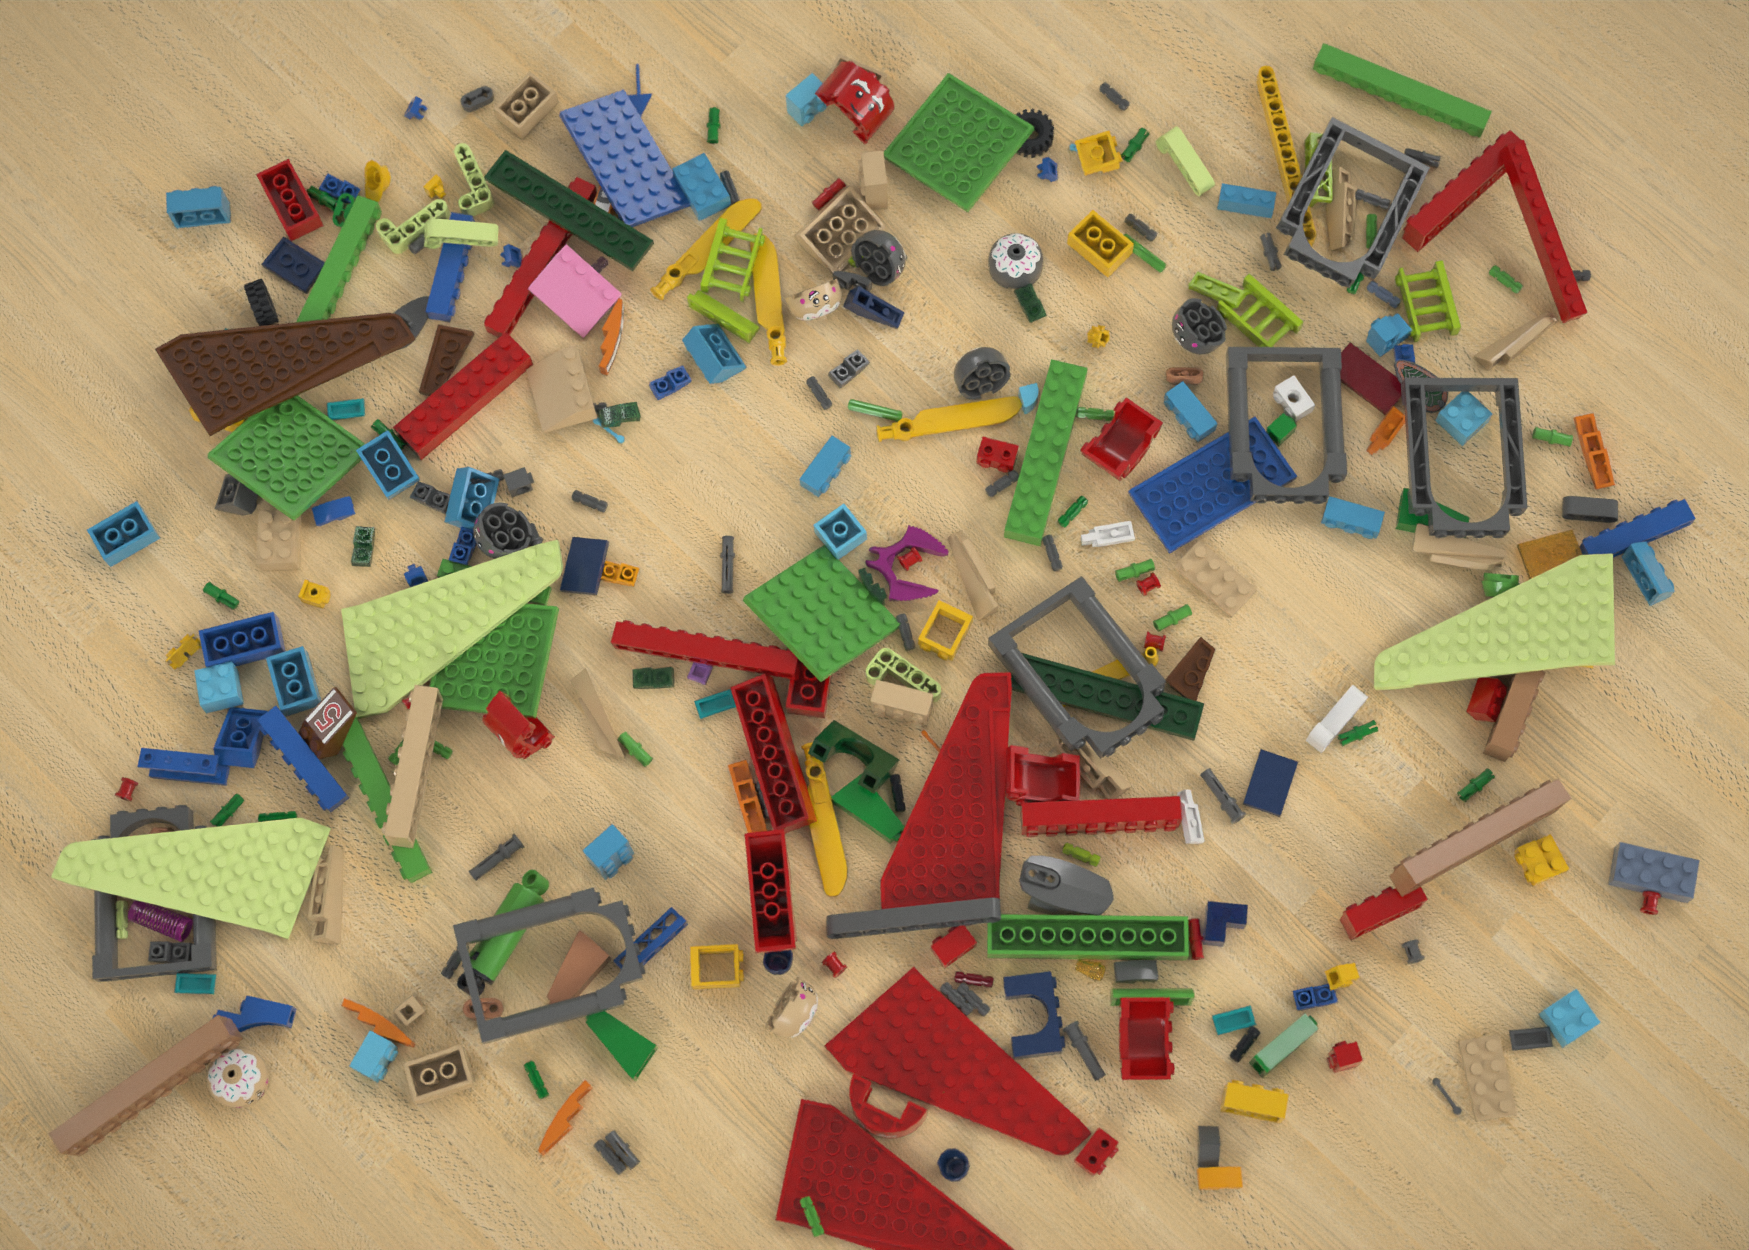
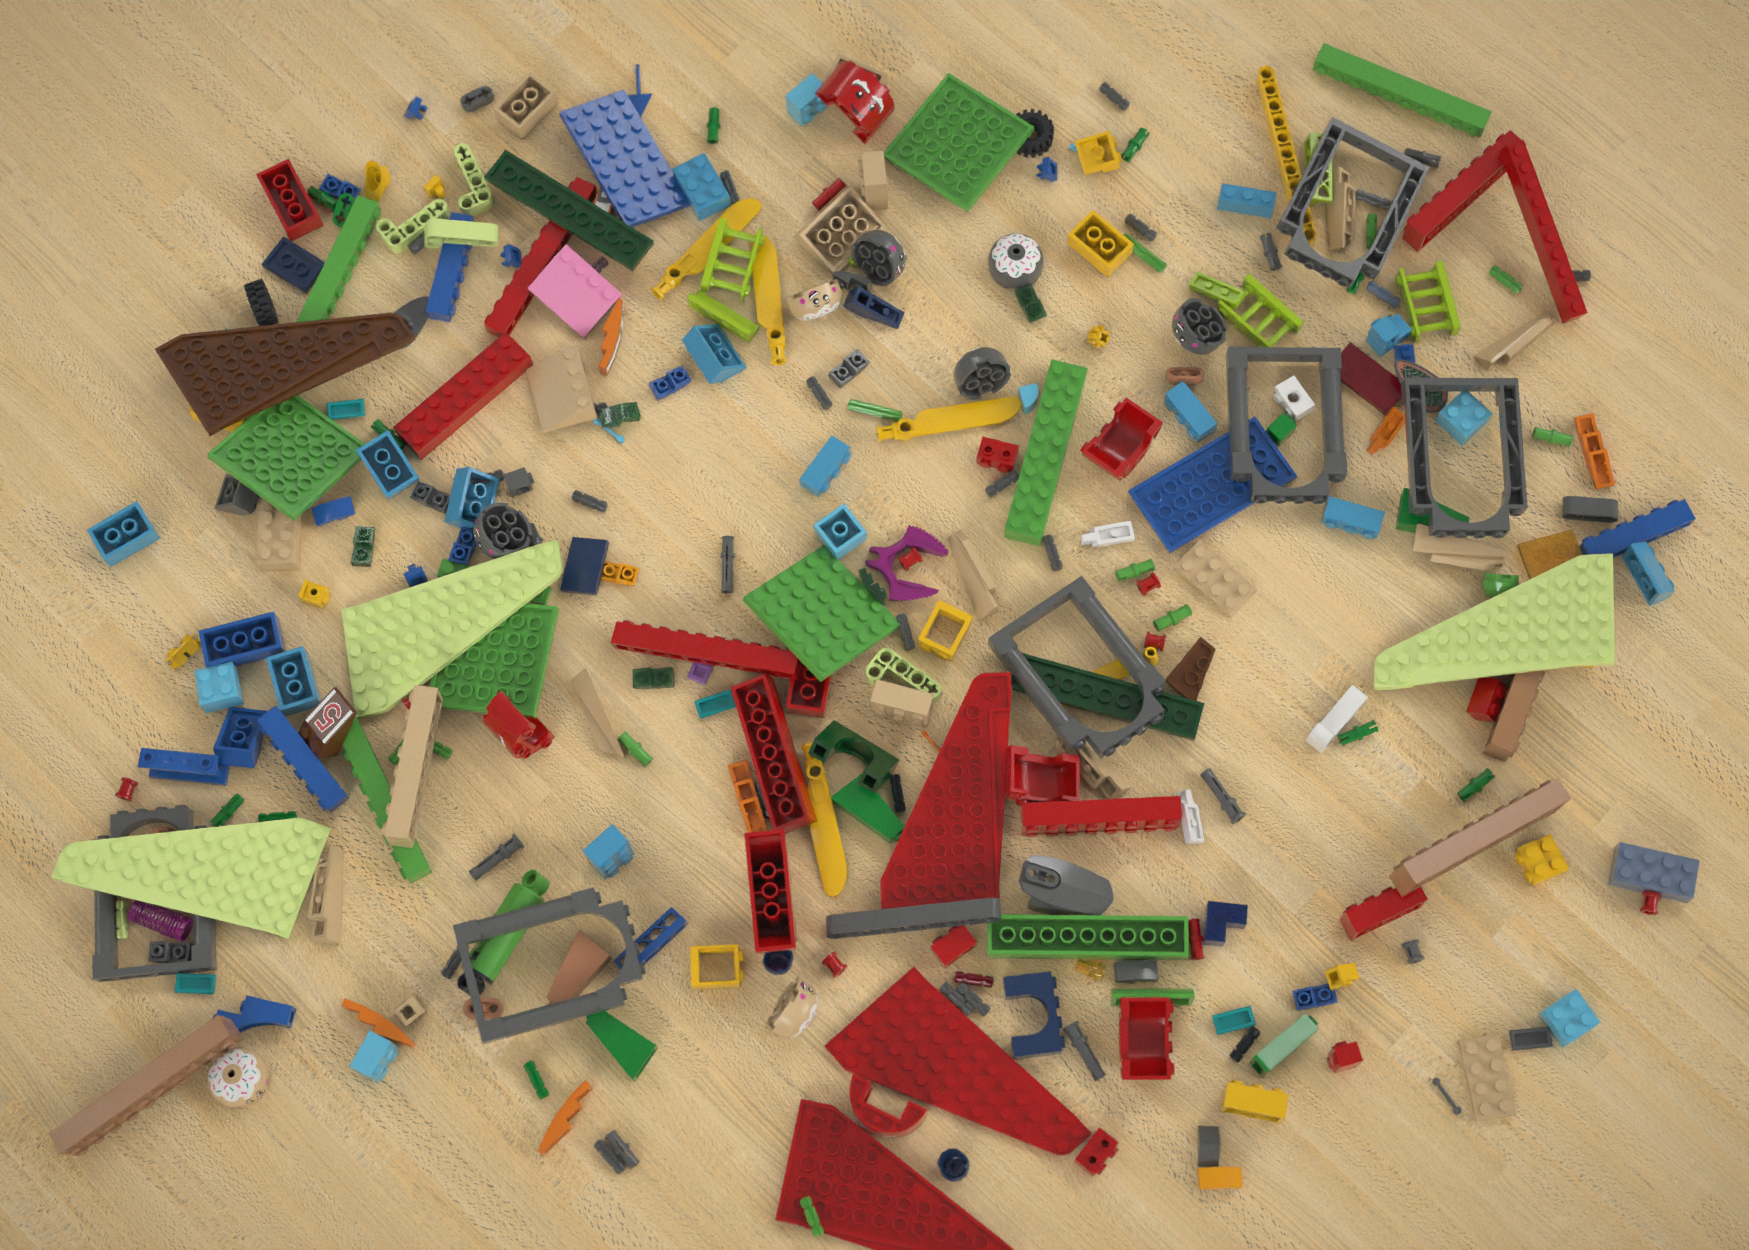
(198, 207): dark azure brick -> none
(221, 595): green axle -> none
(439, 1074): tan brick -> none
(444, 356): reddish brown wing -> none
(1072, 511): green axle -> none
(1081, 854): lime axle -> none
(1095, 413): bright green axle -> none
(1186, 160): yellowish green beam -> none
(1270, 783): dark blue tile -> none

